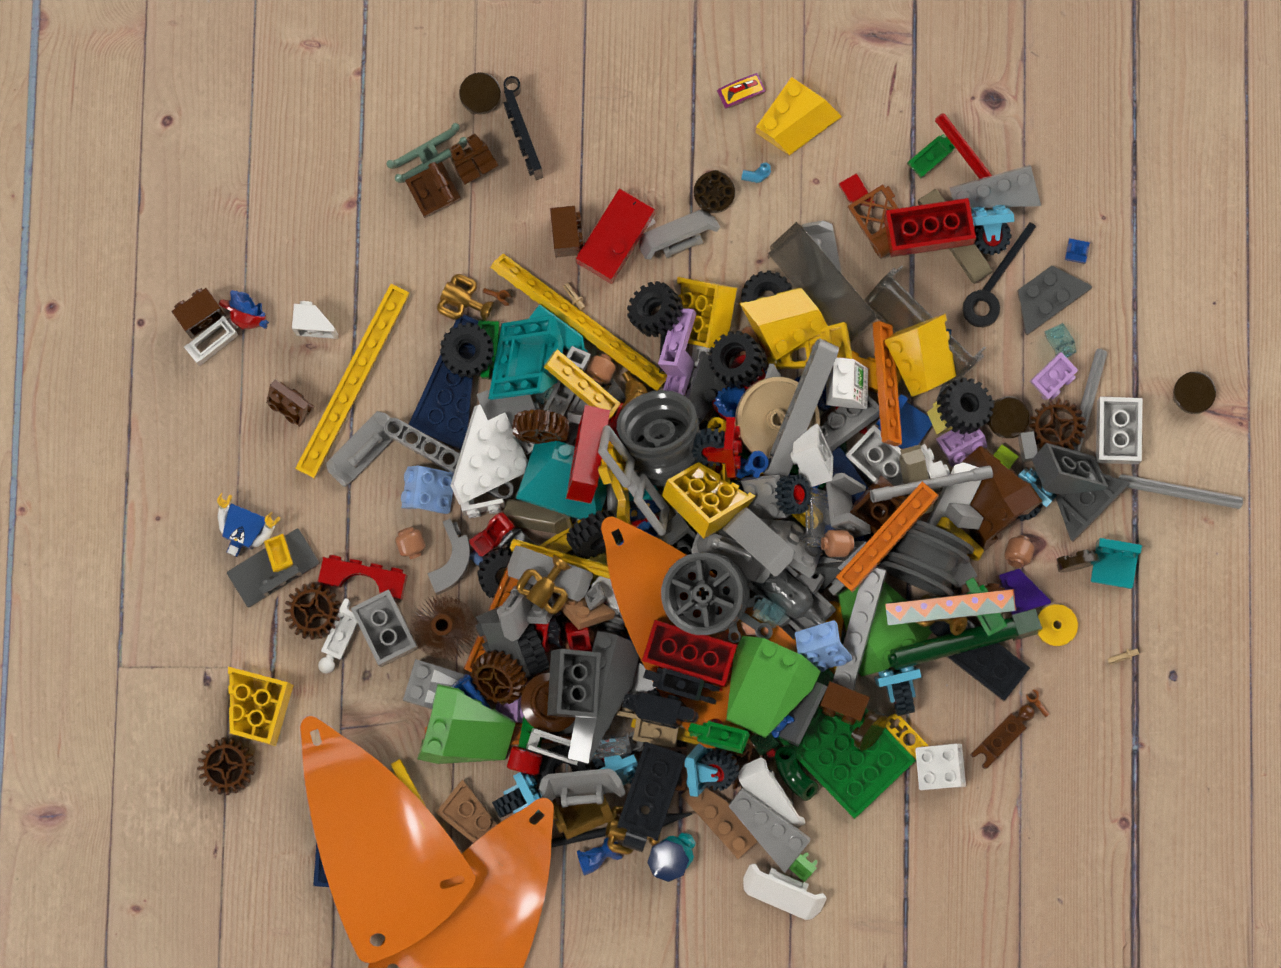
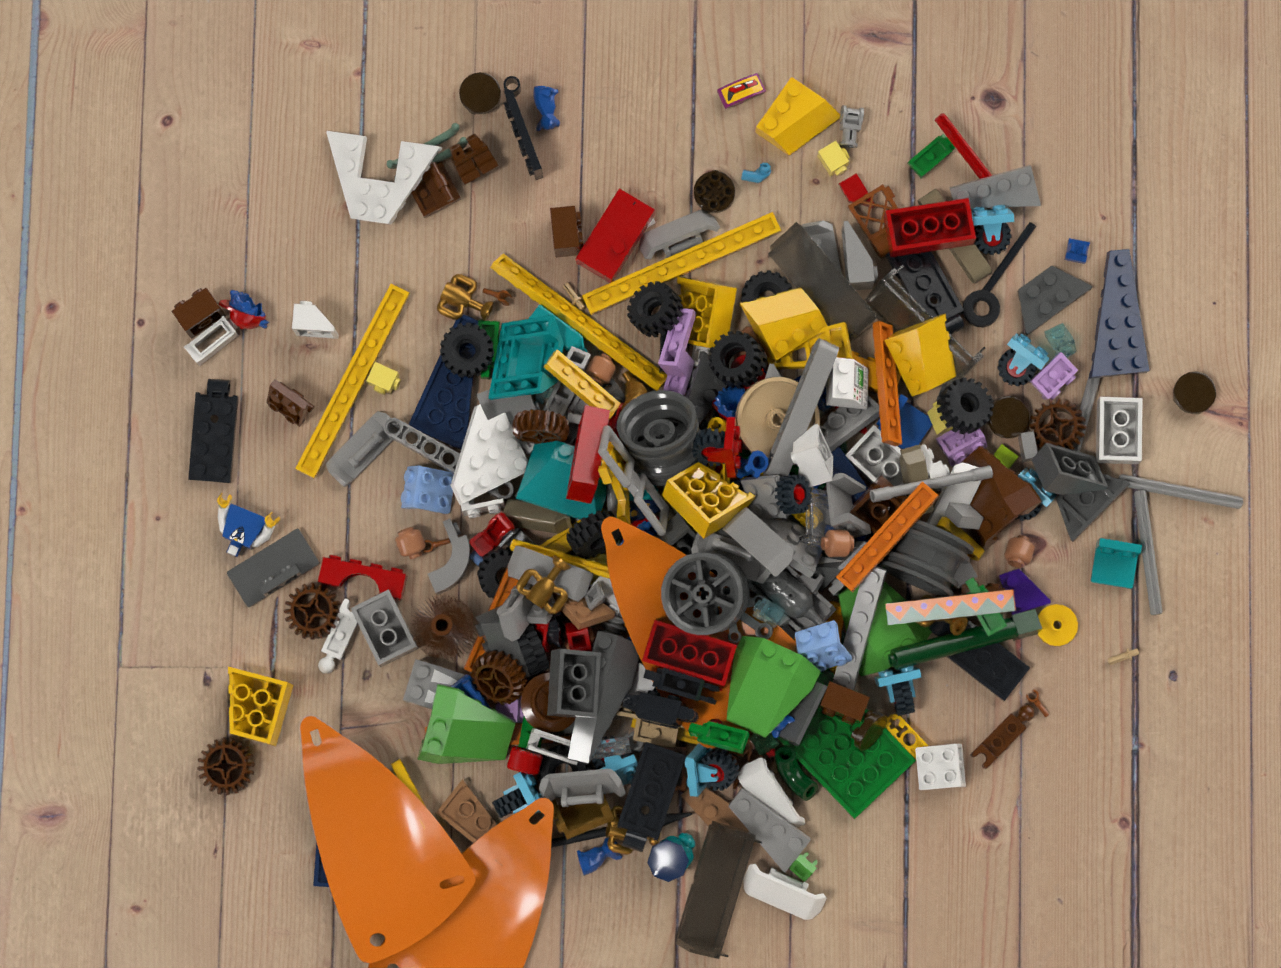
(213, 442): none -> black hinge
(278, 553): yellow tile -> none
(372, 198): none -> white wing
(383, 379): none -> light yellow brick
(435, 544): none -> dark orange hand
(545, 102): none -> blue animal
(682, 262): none -> yellow plate
(715, 889): none -> clear smoke piece
(834, 159): none -> light yellow brick
(850, 123): none -> light grey connector
(857, 261): none -> light grey slope
(925, 279): none -> black hinge
(1021, 361): none -> plate
(1081, 560): dark brown tile -> none
(1119, 329): none -> wing
(1148, 552): none -> light grey axle

